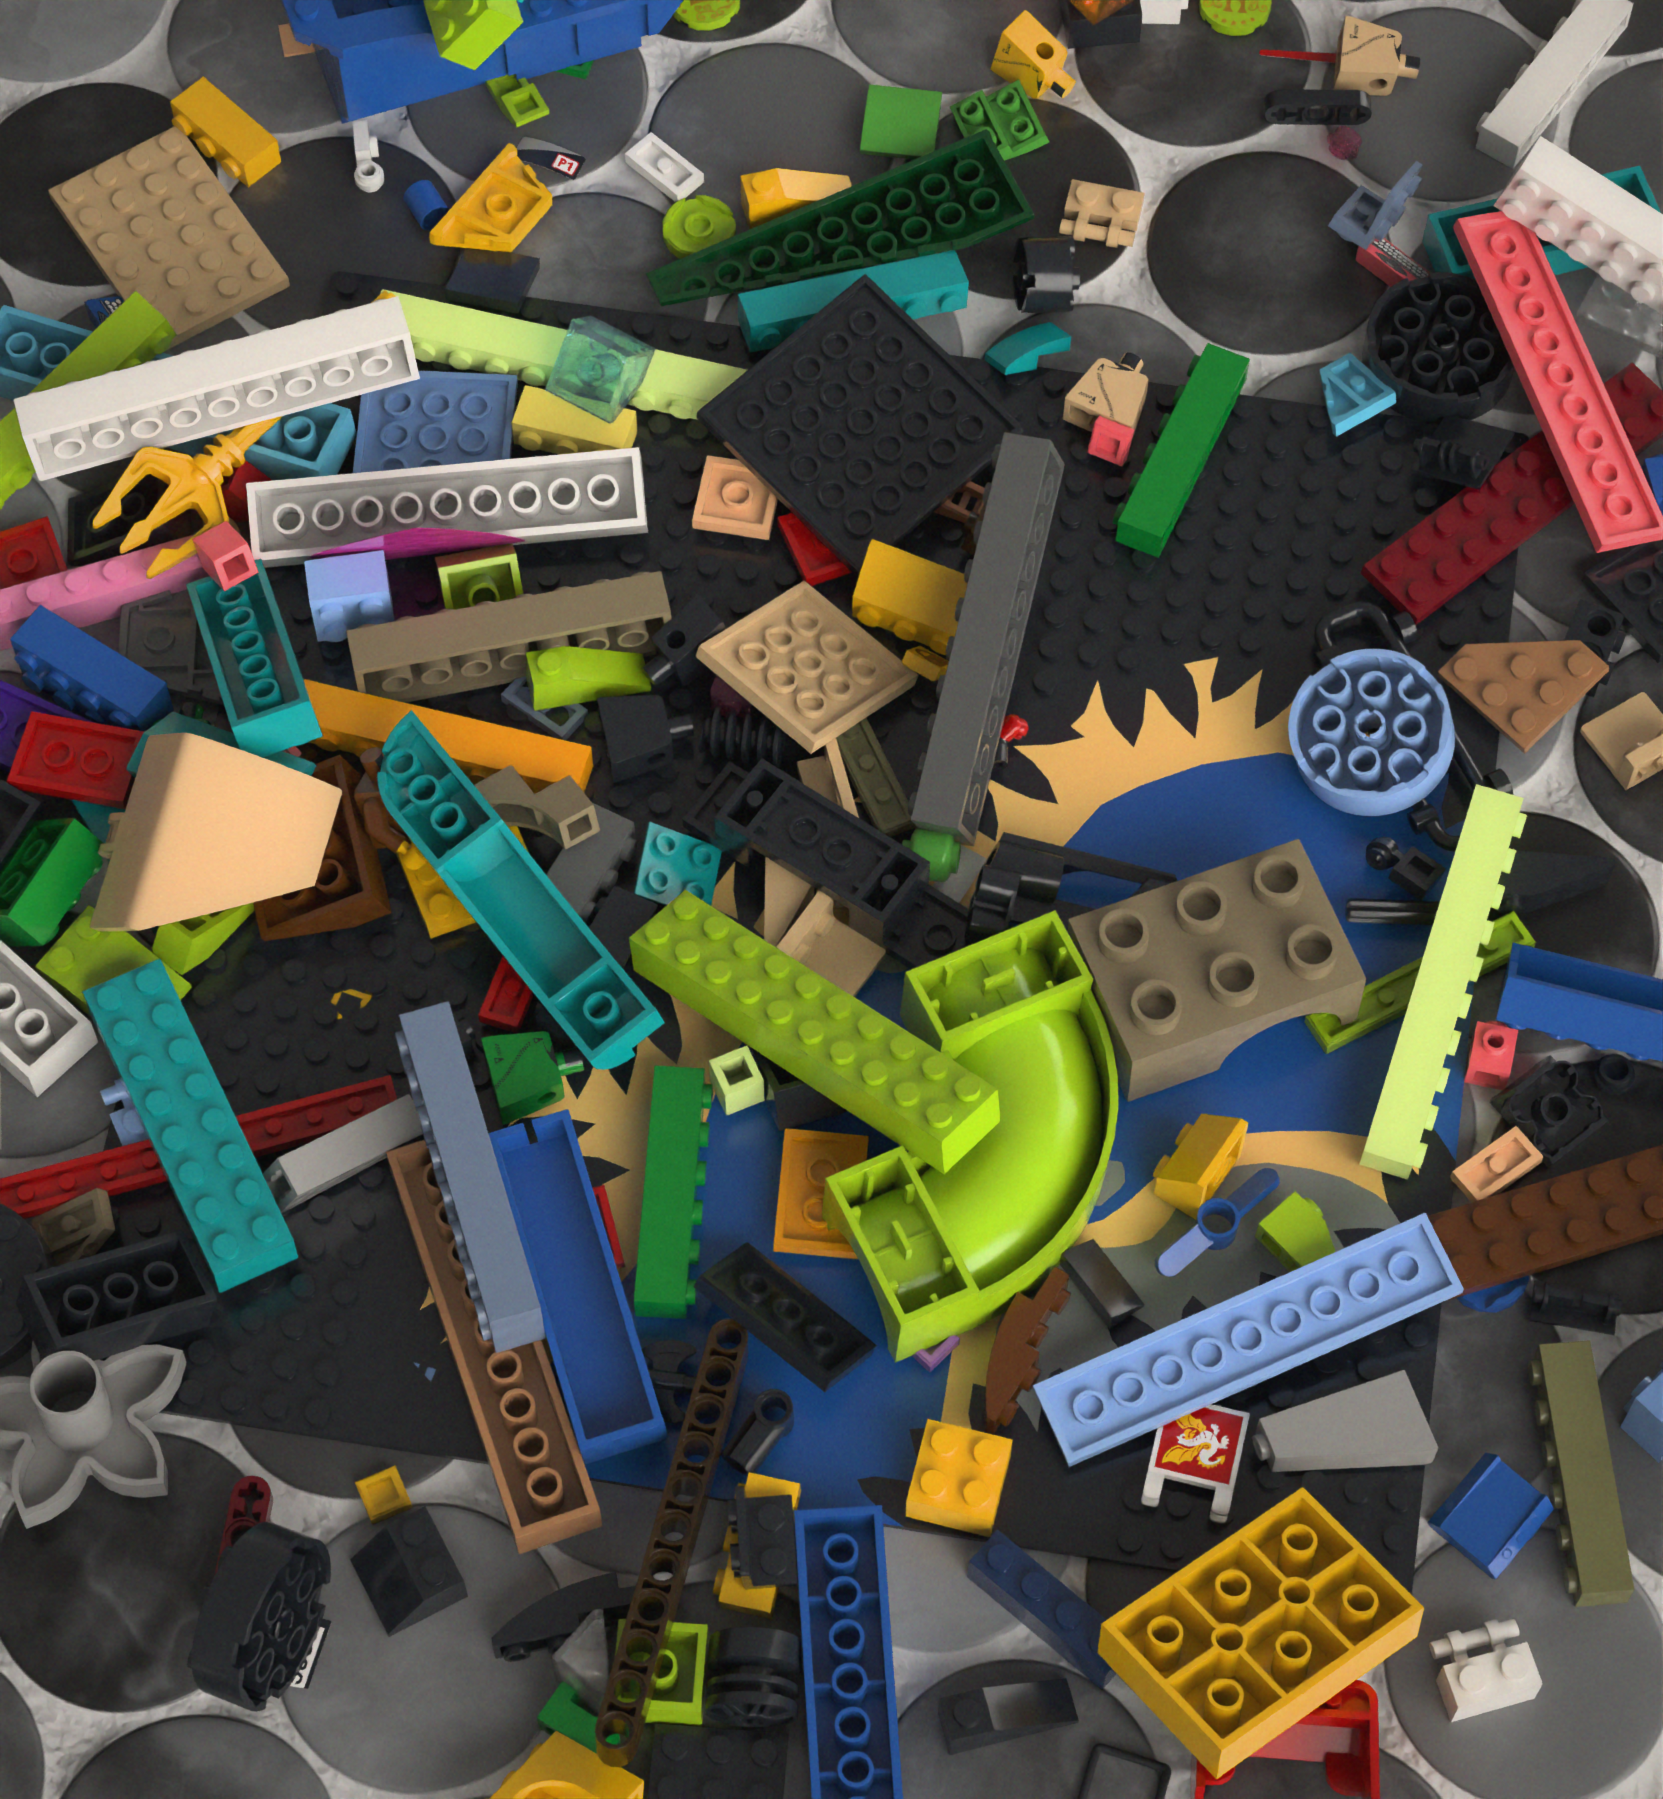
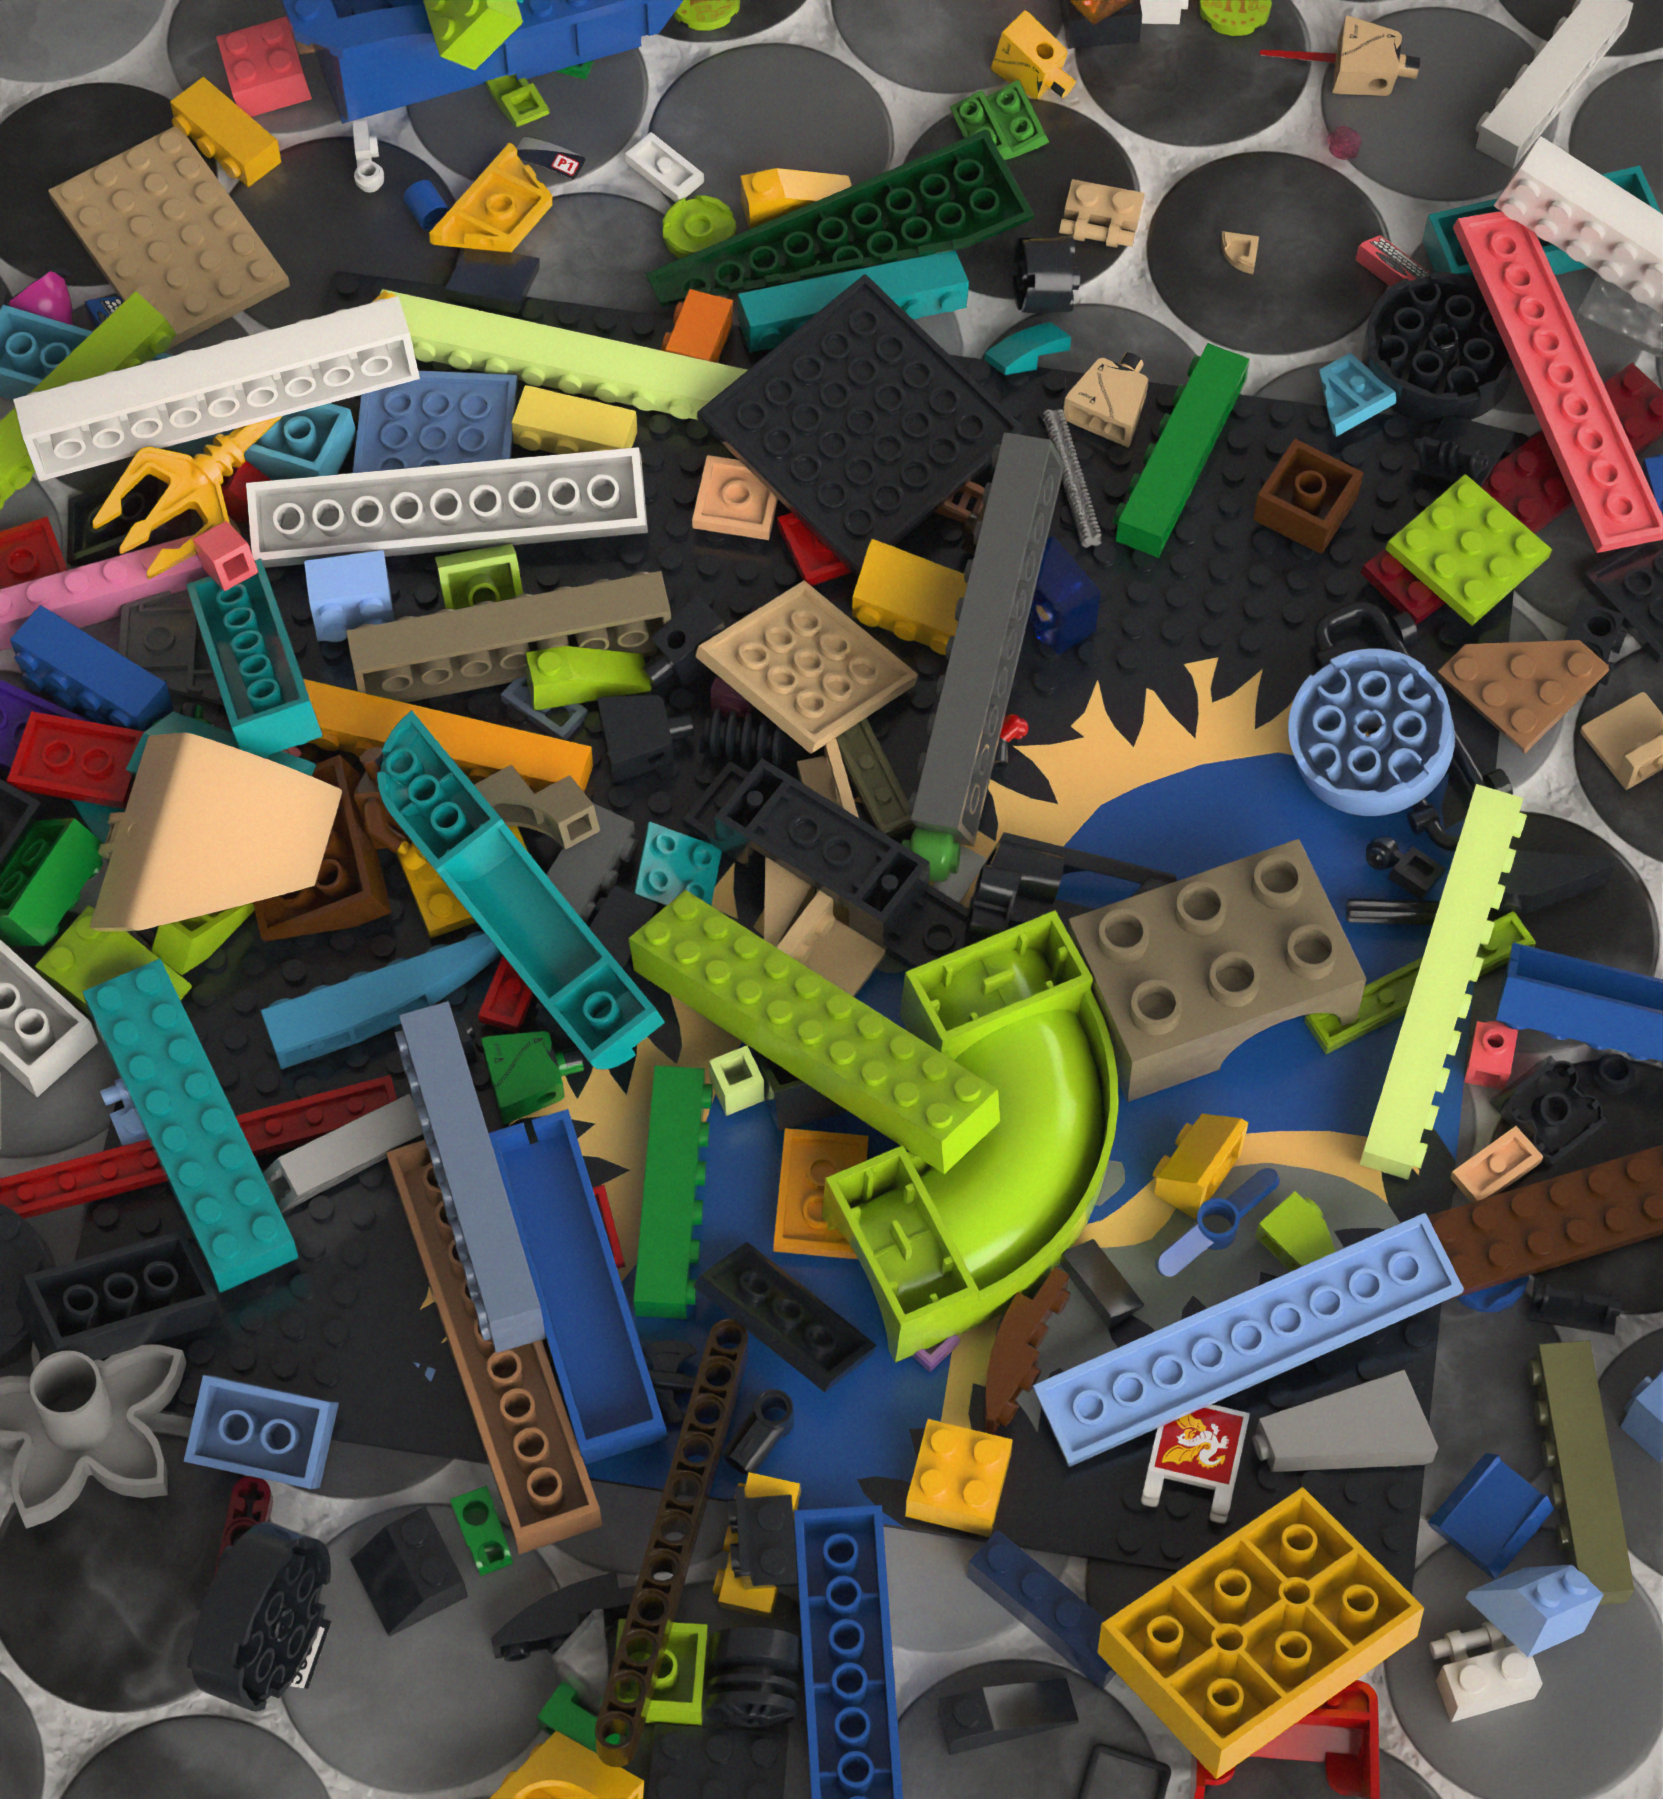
(46, 296): none -> dark pink hat
(77, 1226): dark tan wing -> none
(261, 1432): none -> medium blue brick
(264, 67): none -> coral brick
(371, 1001): none -> dark azure slope
(383, 1495): yellow tile -> none
(421, 542): dark pink piece -> none
(481, 1530): none -> green leg
(599, 368): clear light blue slope -> none
(700, 326): none -> orange brick
(900, 122): bright green slope -> none
(925, 663): yellow tile -> none
(1063, 600): none -> clear blue brick
(1072, 478): none -> light grey axle
(1110, 441): coral tile -> none
(1240, 250): none -> tan tile
(1295, 105): black beam -> none
(1308, 496): none -> reddish brown brick
(1370, 216): sand blue bracket -> none
(1468, 549): none -> lime plate
(1538, 1605): none -> light blue slope

